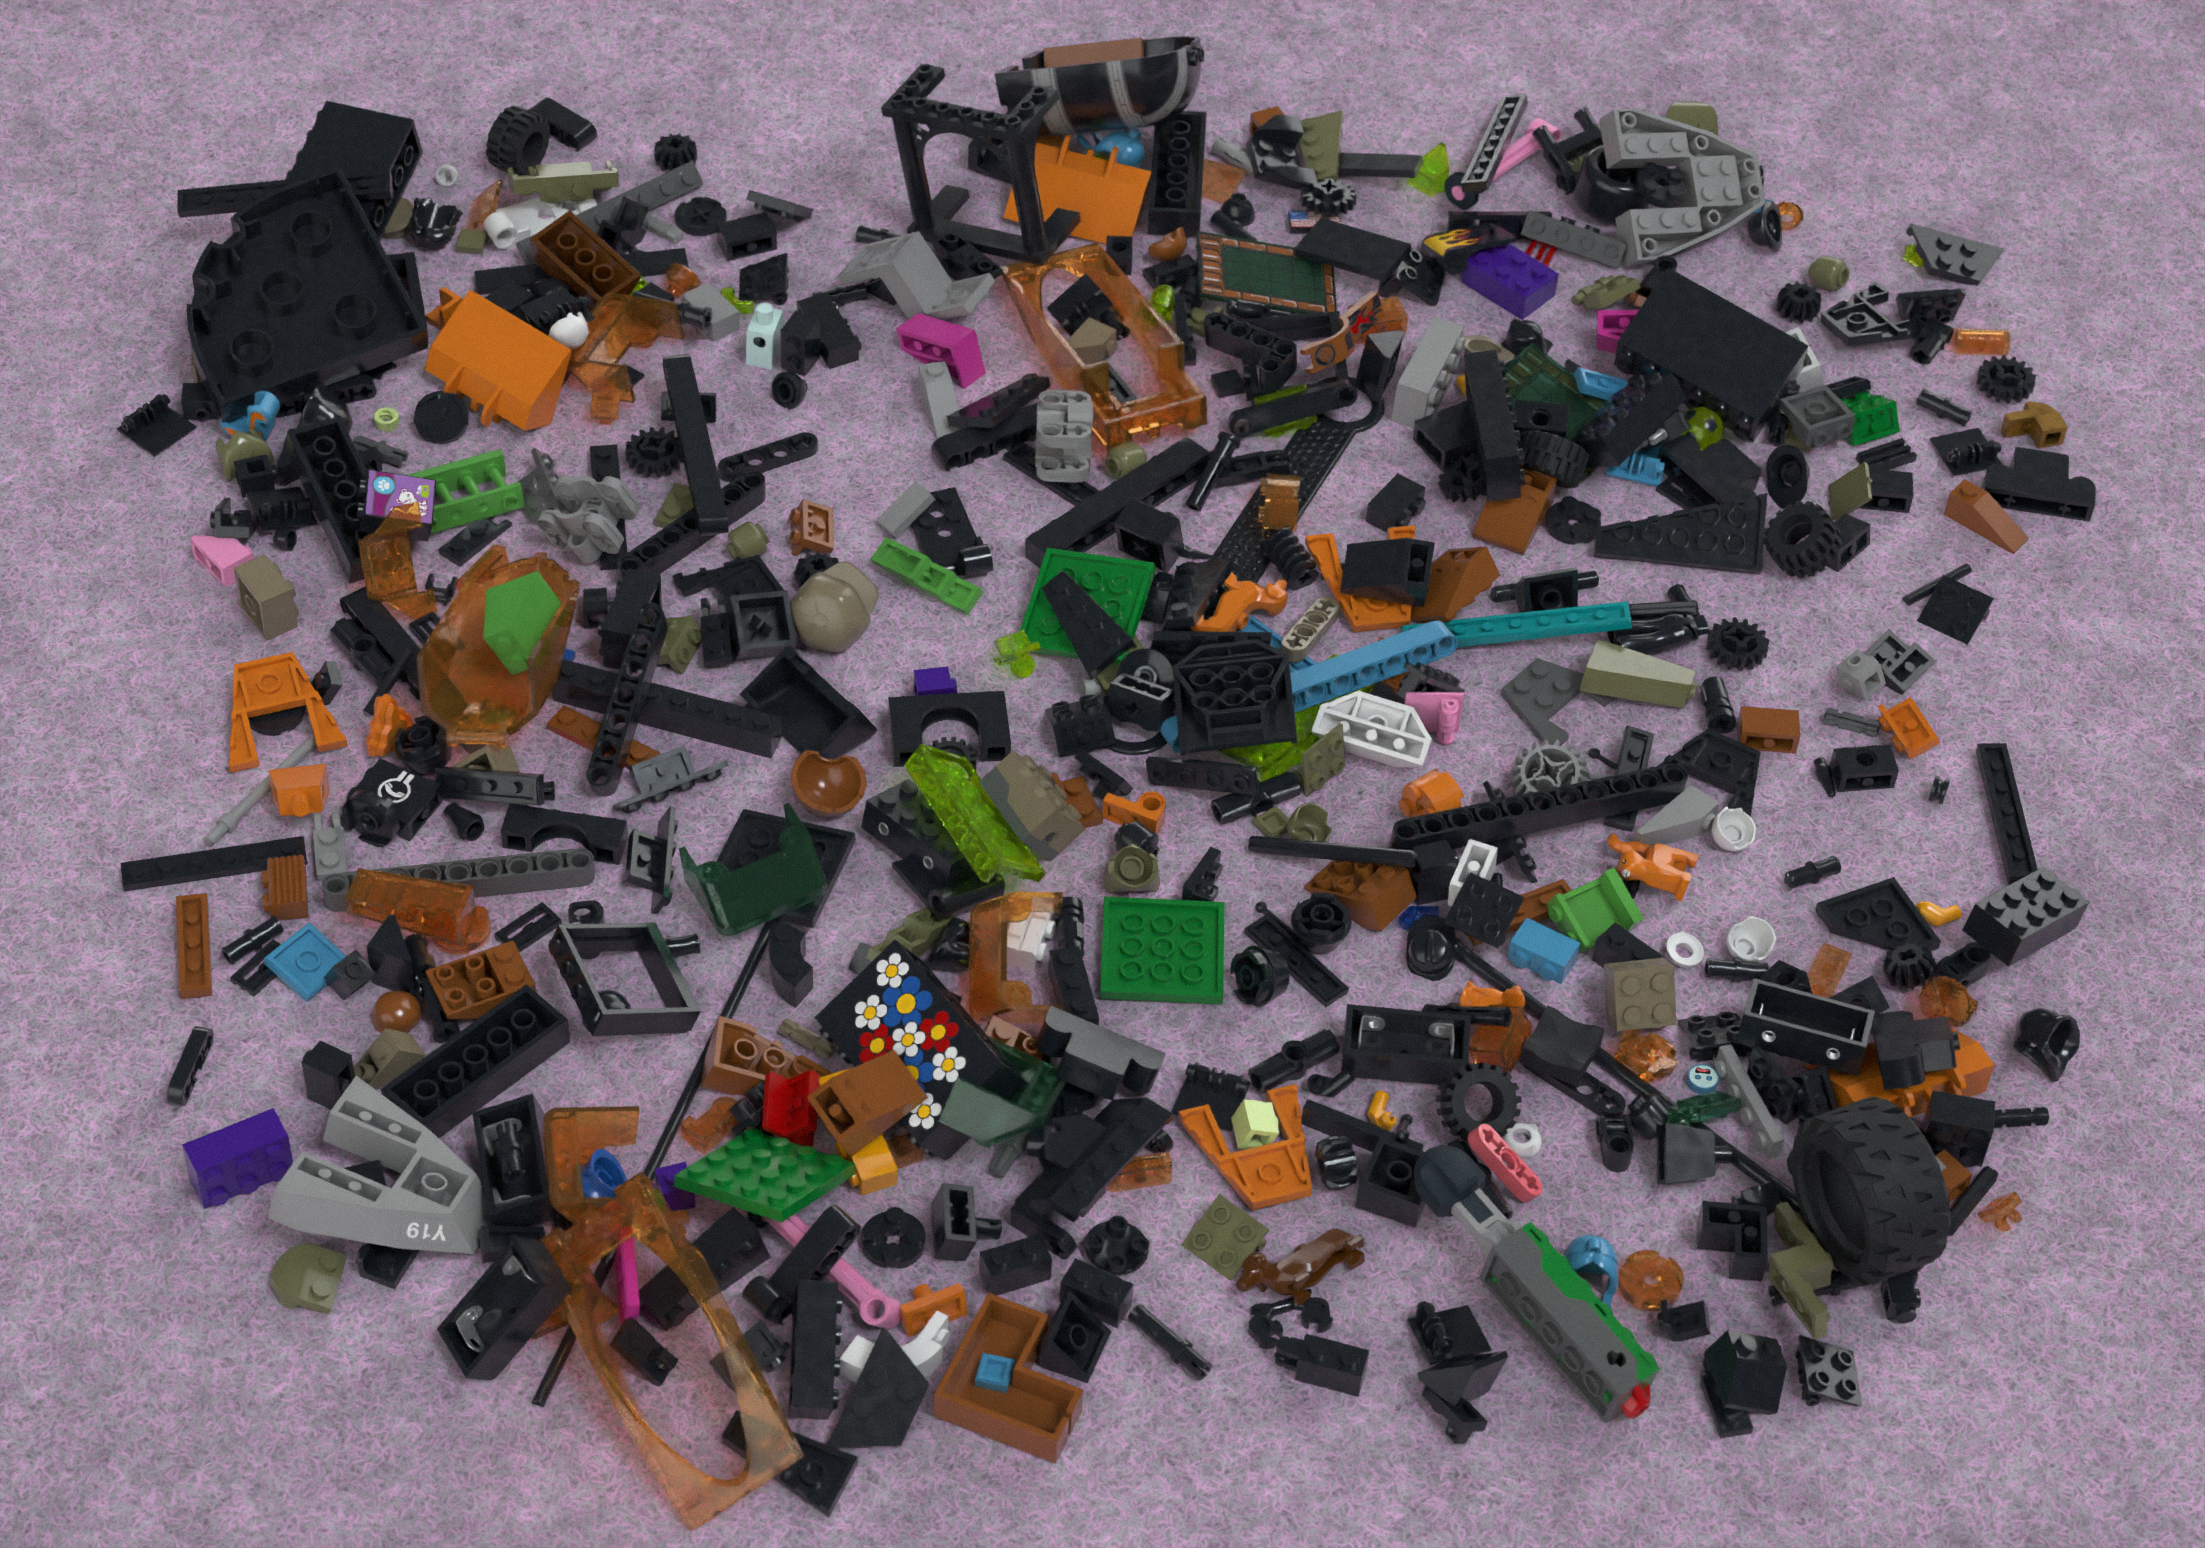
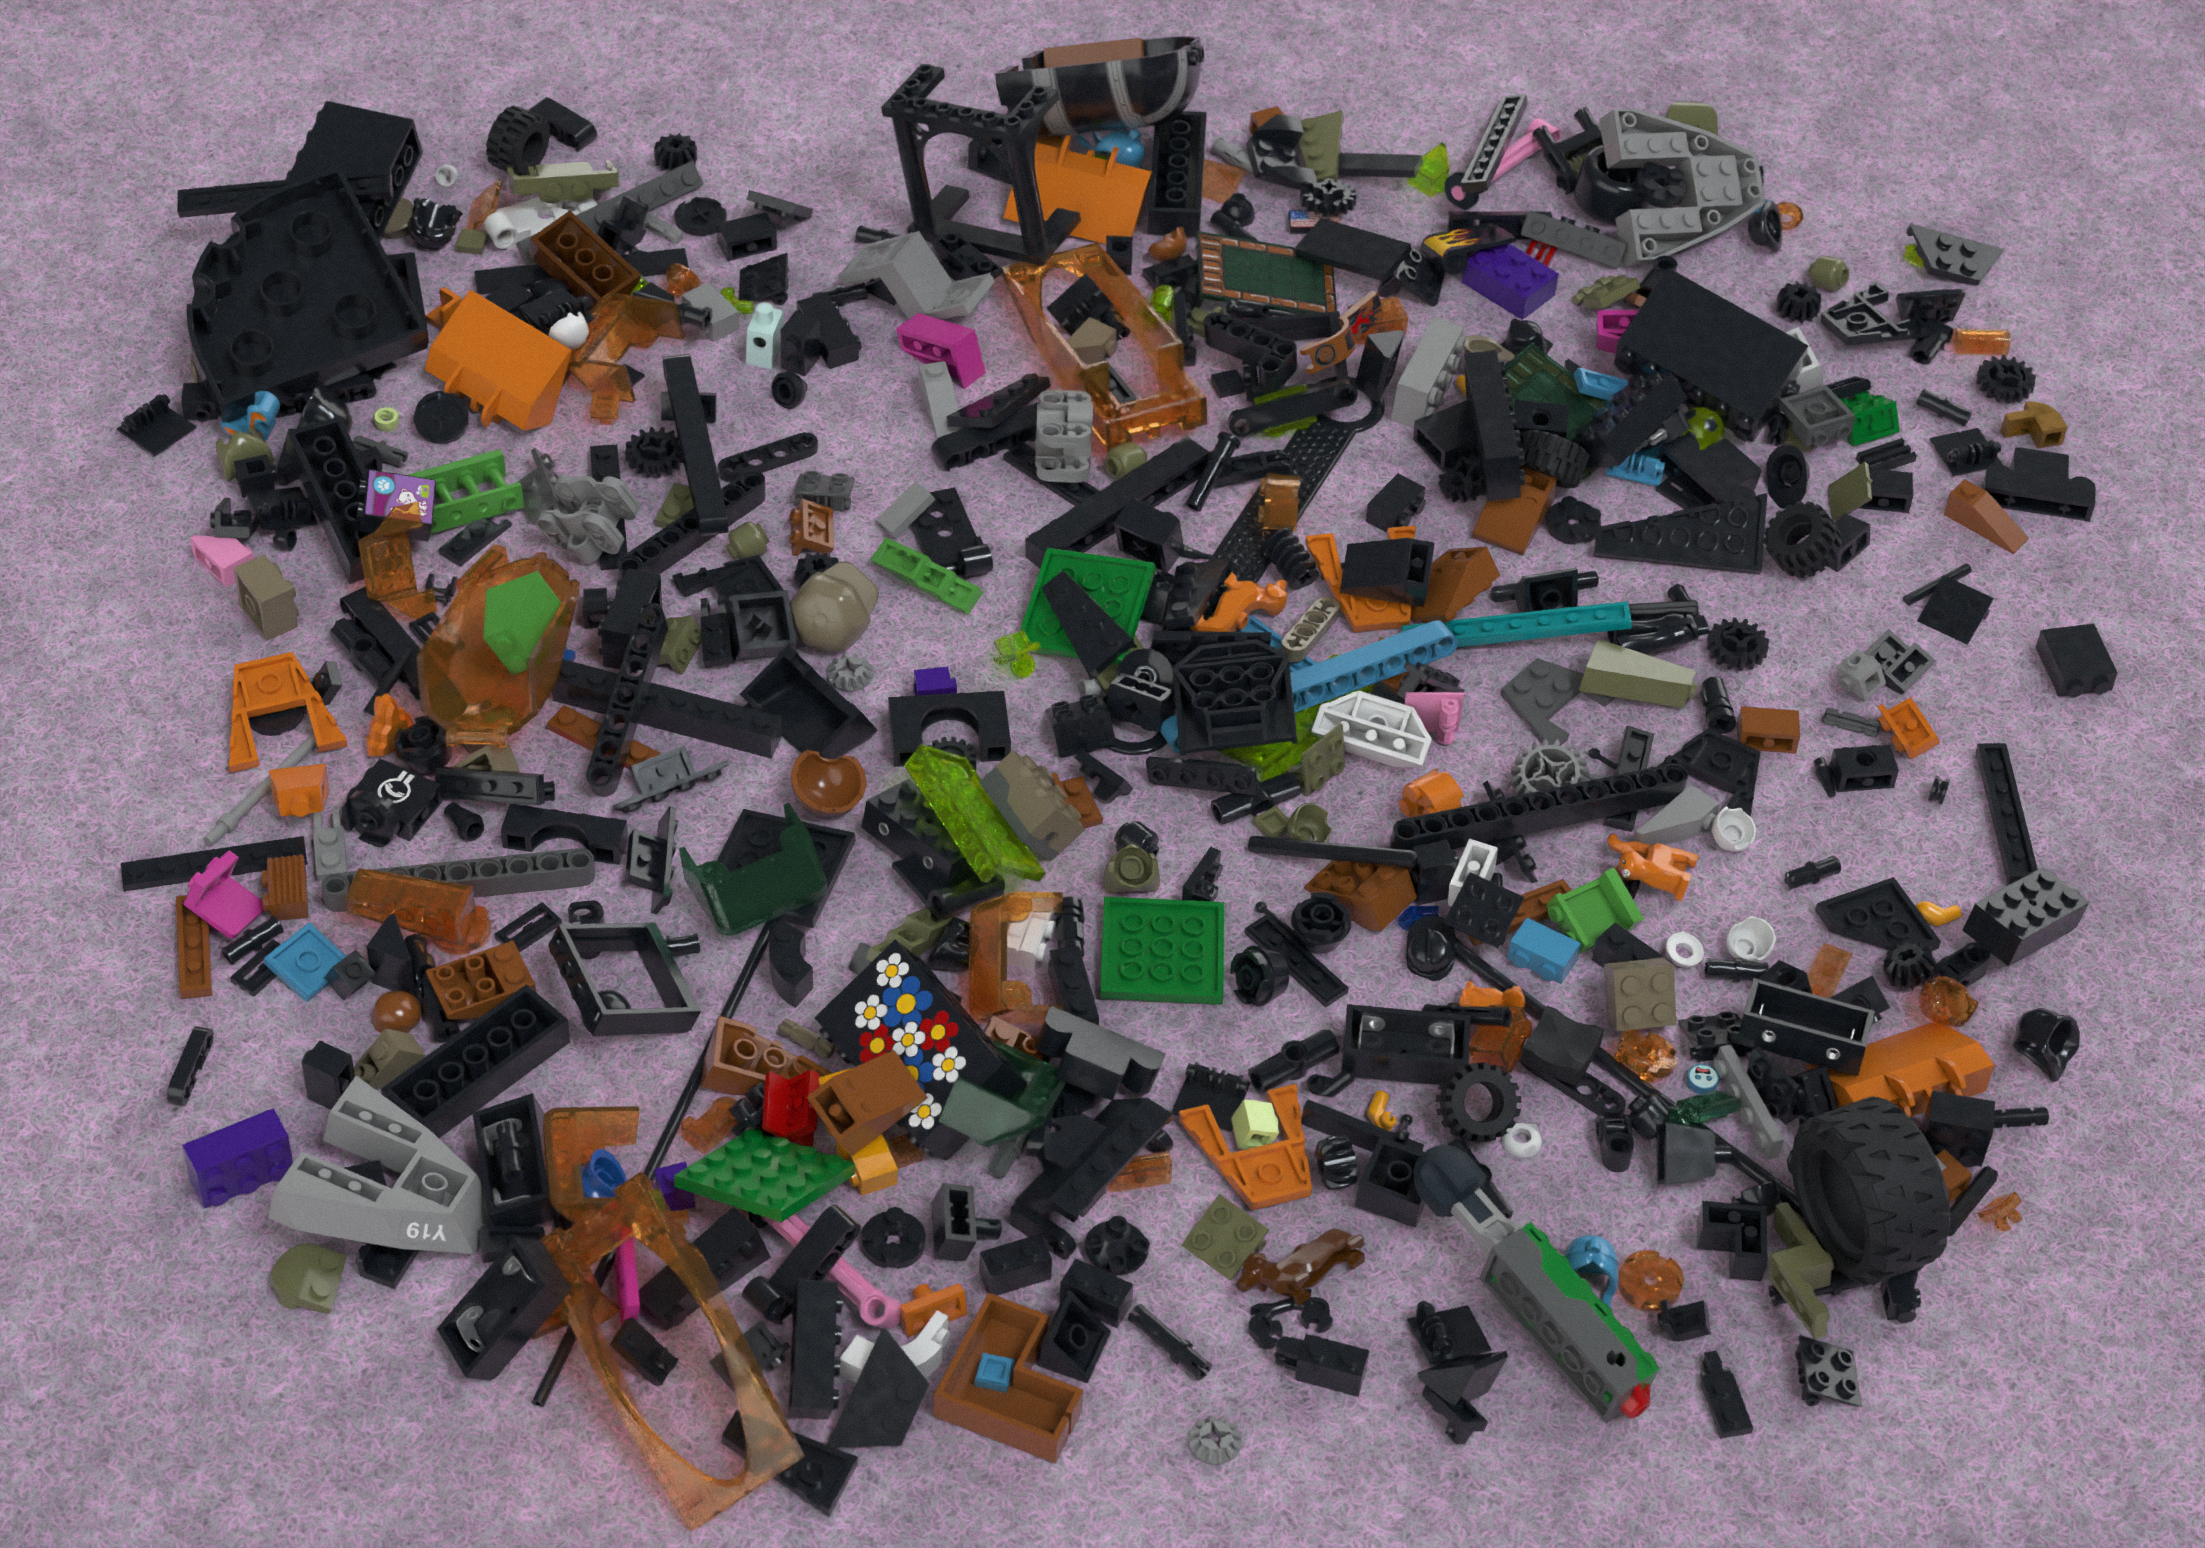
(222, 899): none -> dark pink bracket
(837, 486): none -> dark grey hinge
(843, 679): none -> light grey gear
(1148, 810): orange plate -> none
(1206, 1449): none -> light grey gear
(1517, 1175): coral beam -> none
(1747, 1371): black slope -> none
(1912, 1047): black brick -> none
(2076, 660): none -> black brick

